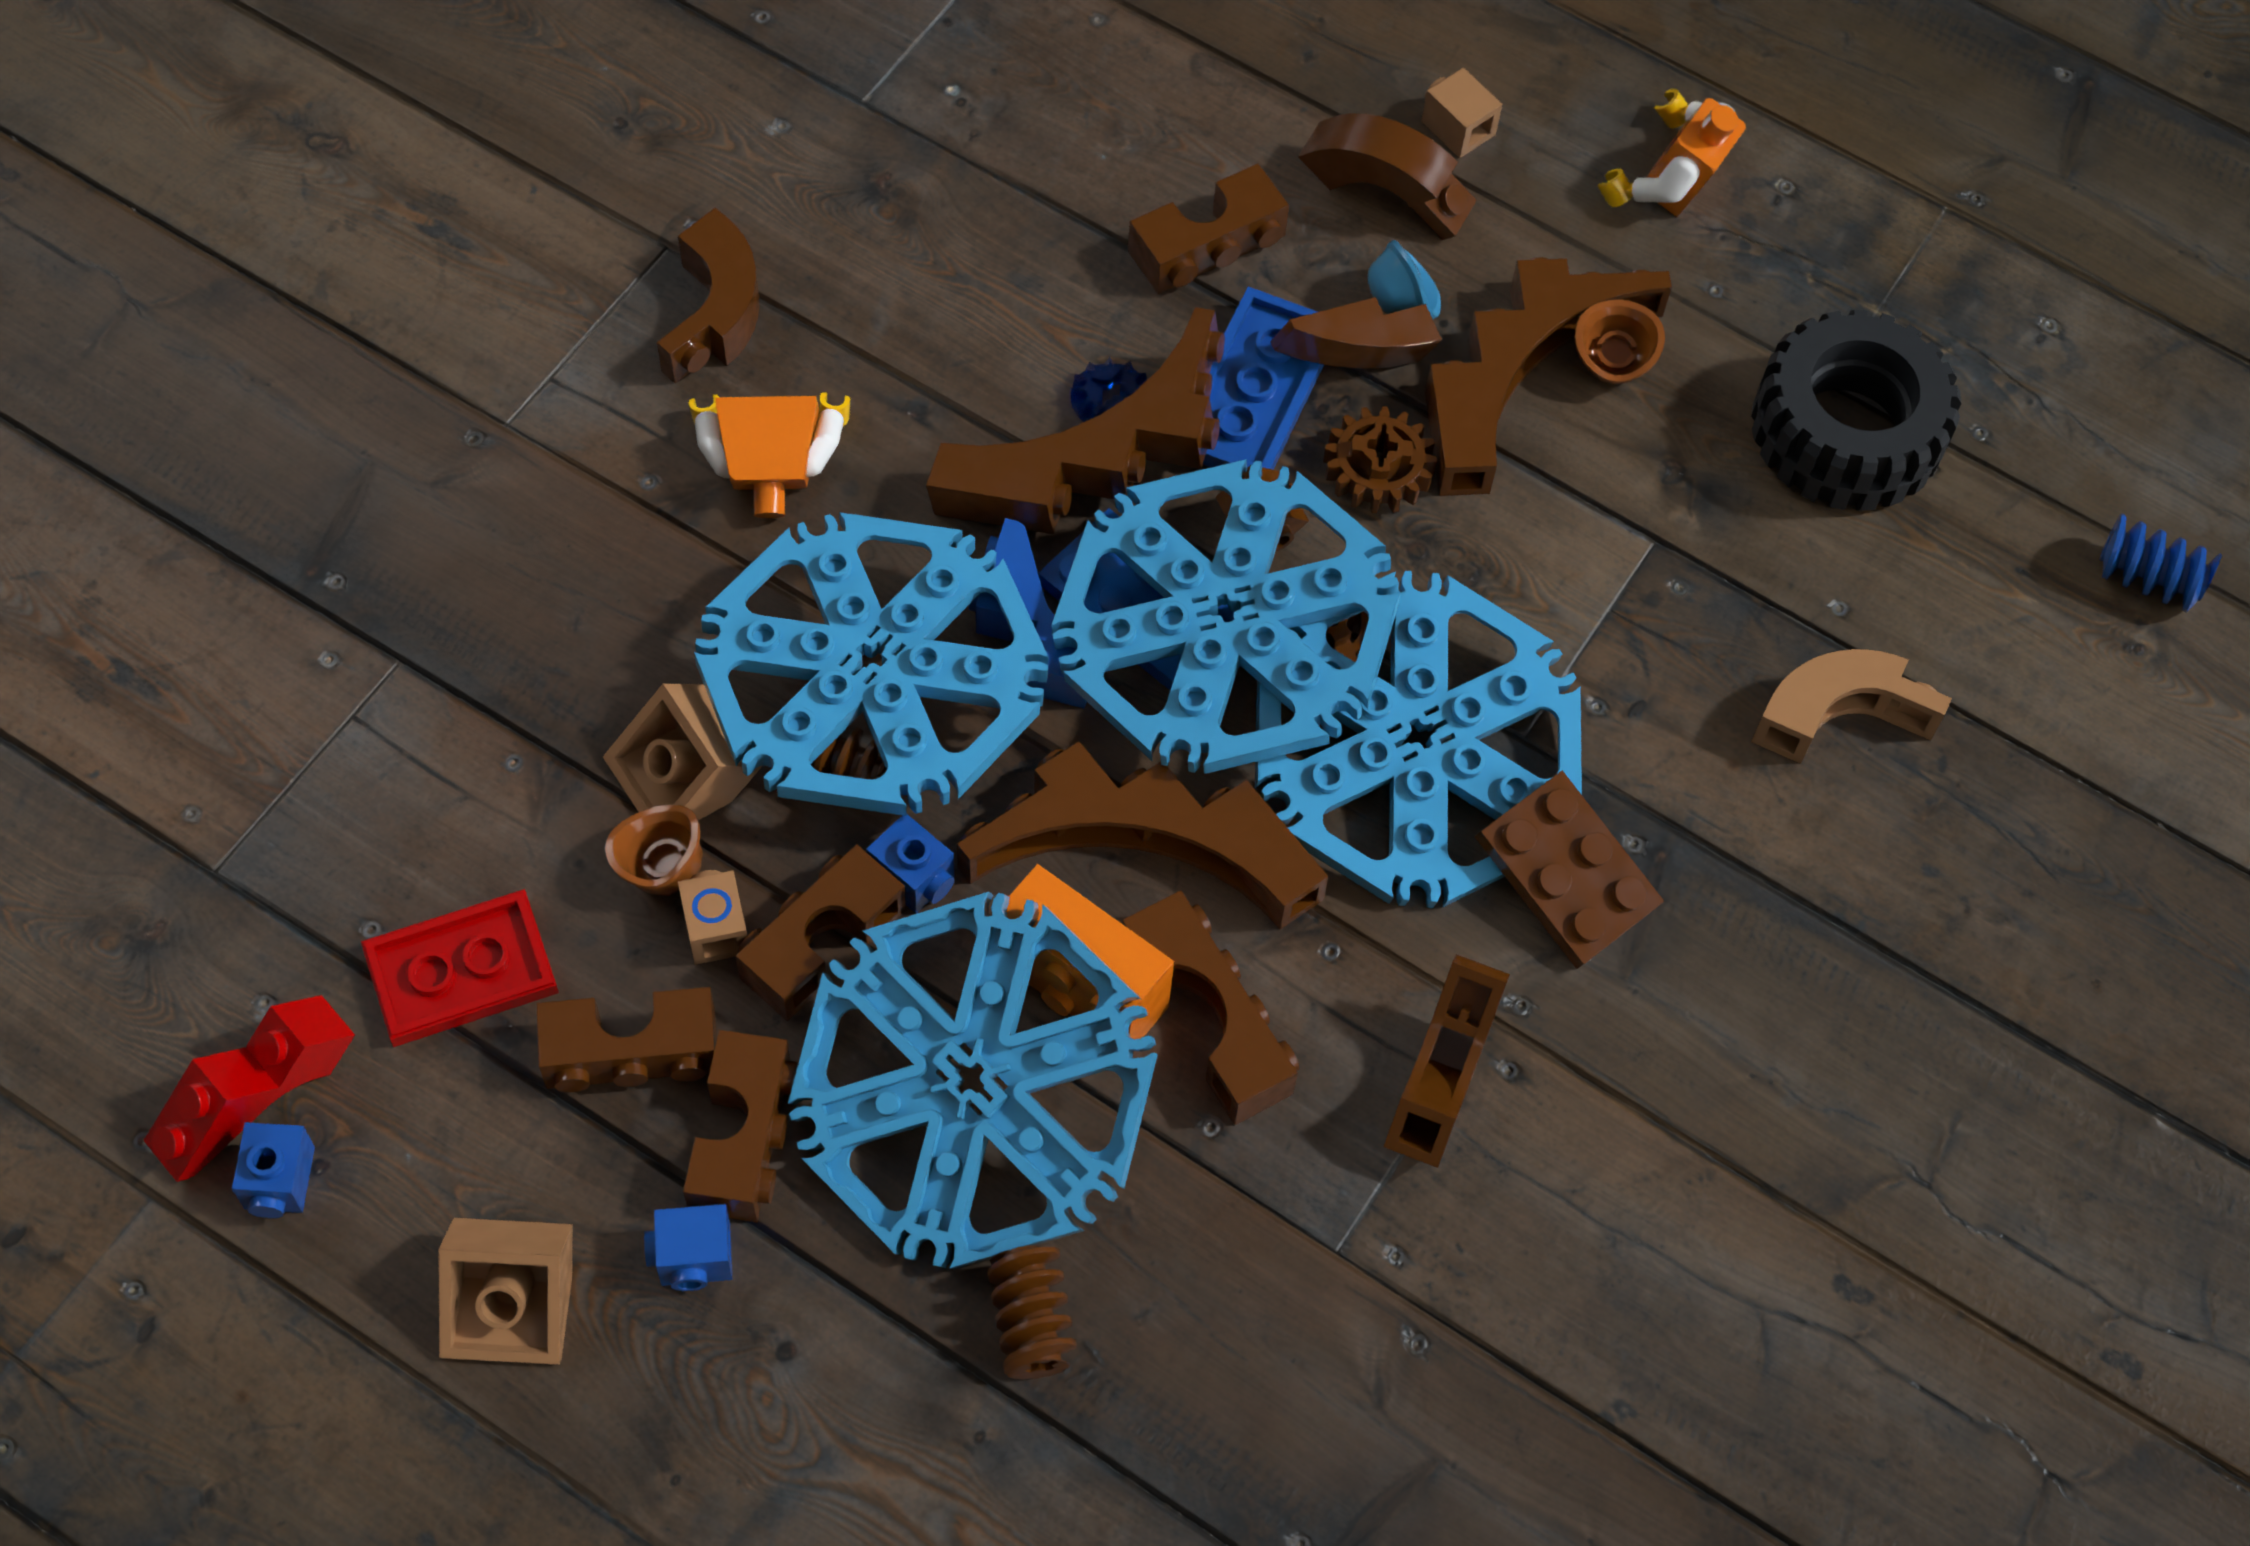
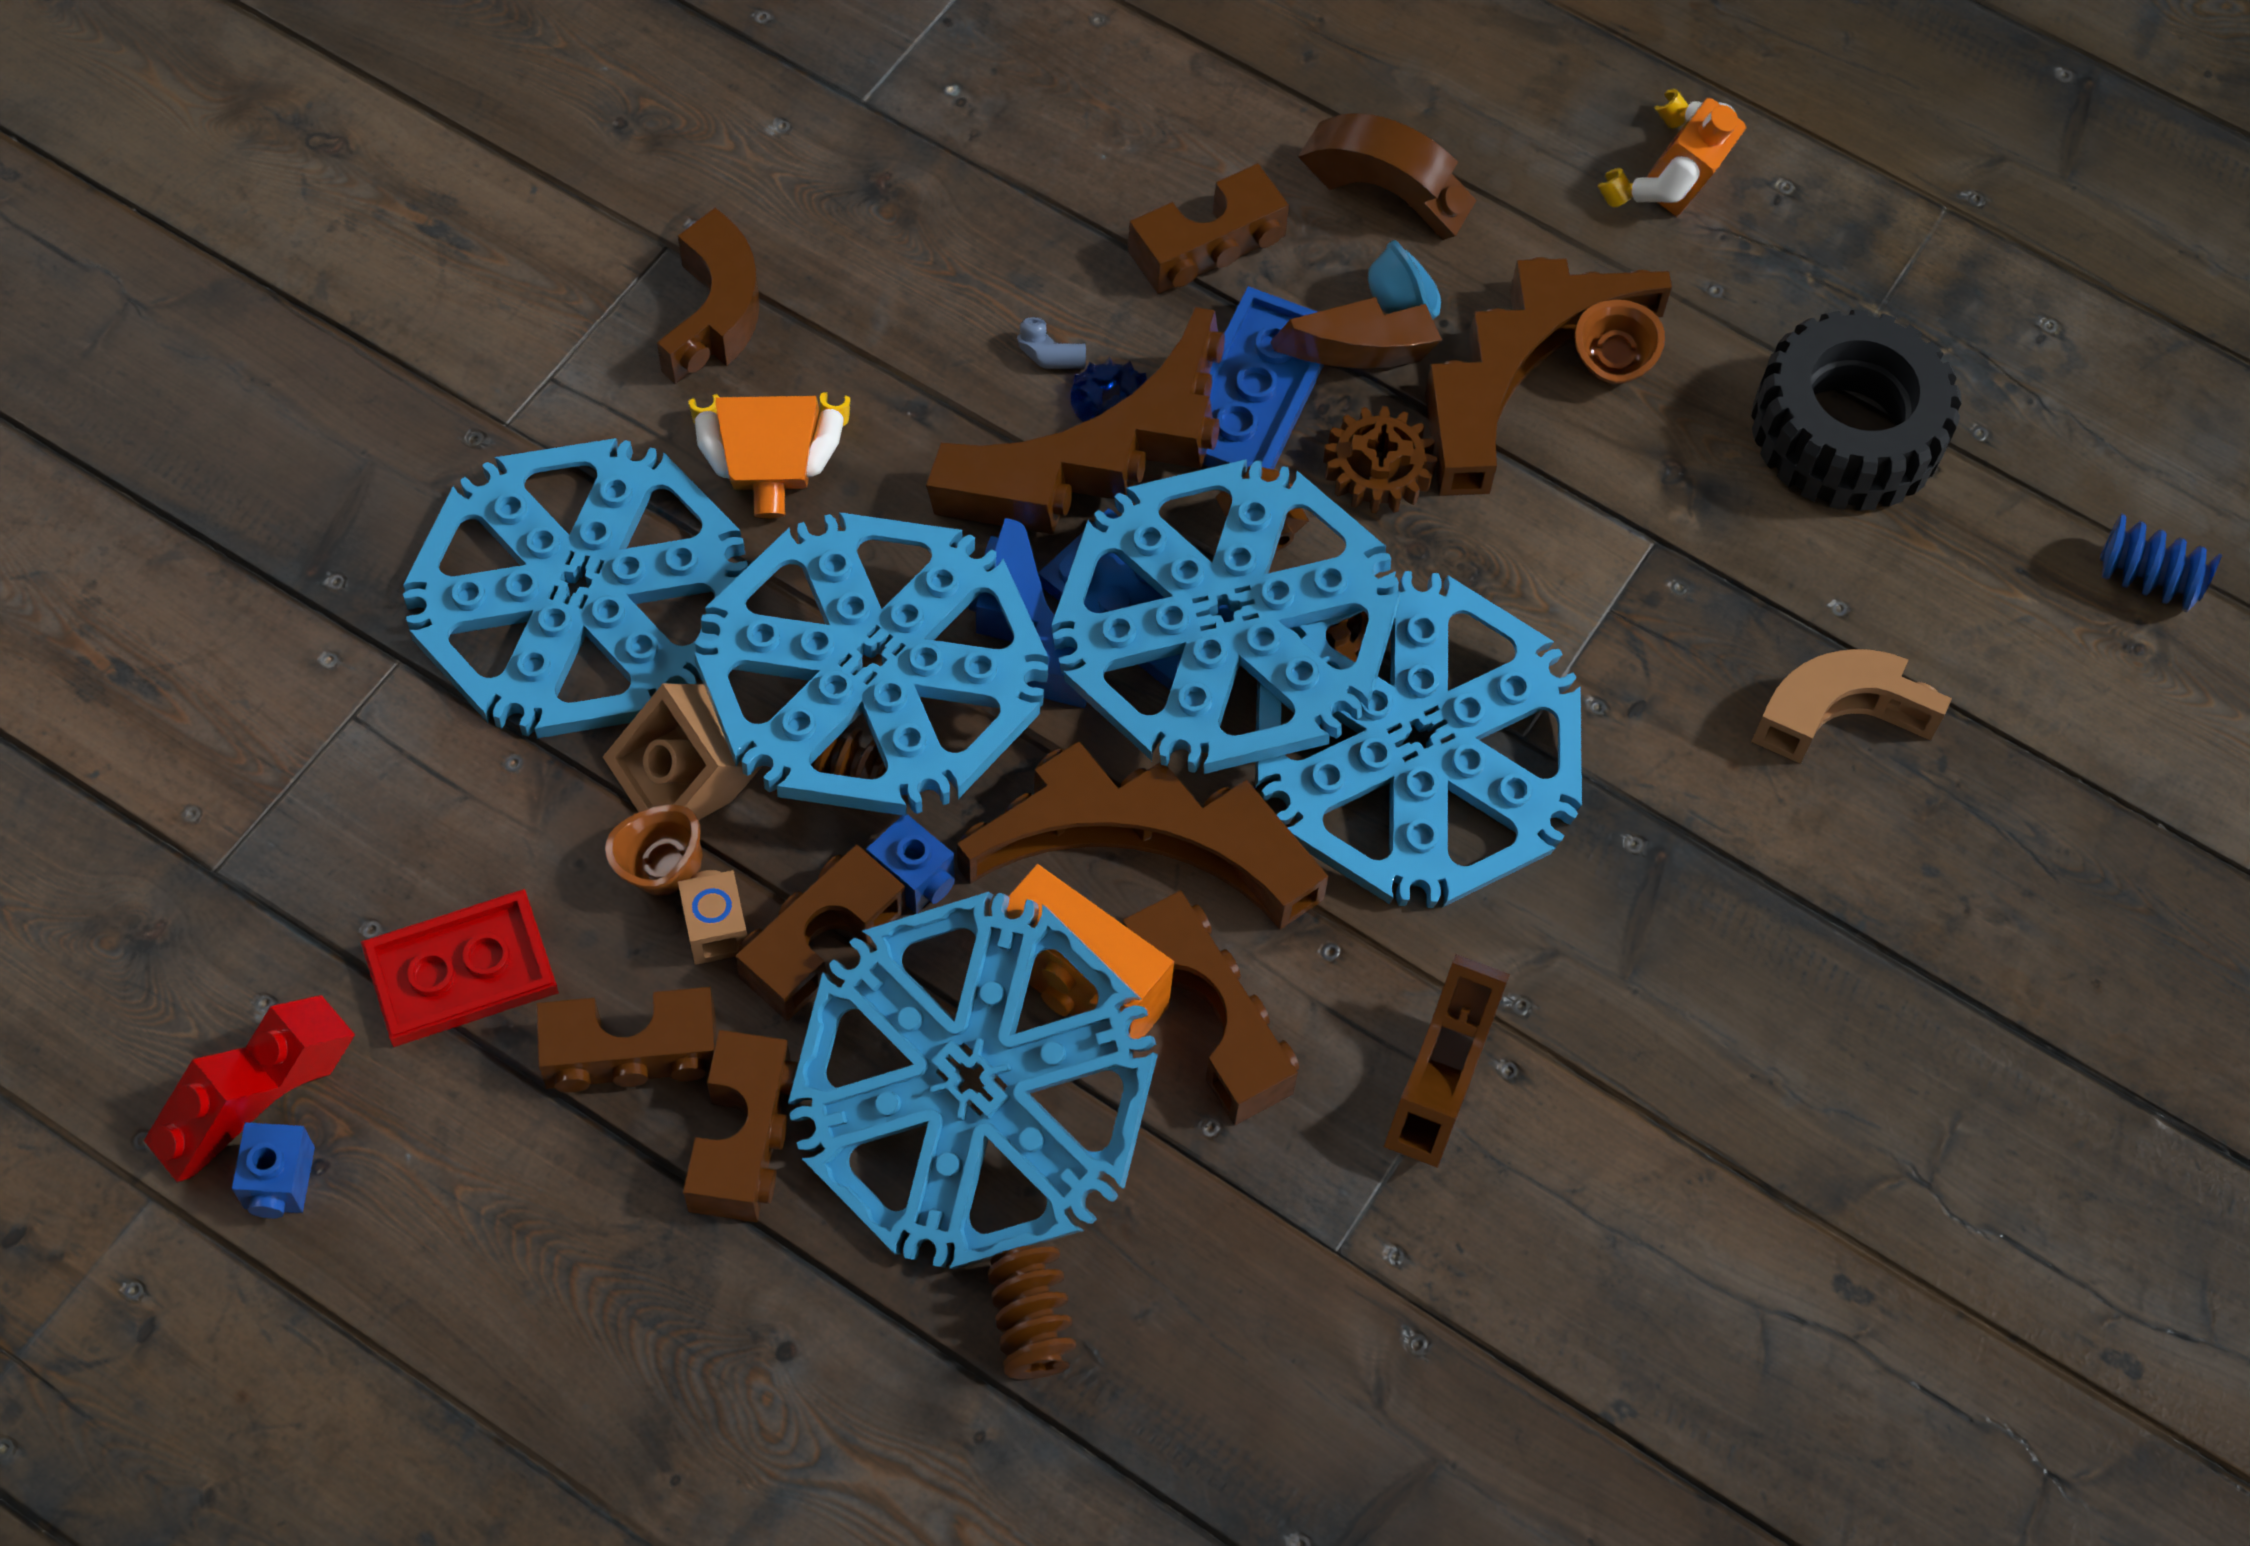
(504, 1290): medium nougat slope -> none
(602, 612): none -> dark azure plate
(690, 1246): blue brick -> none
(1046, 351): none -> sand blue arm
(1461, 112): medium nougat brick -> none
(1569, 869): reddish brown plate -> none

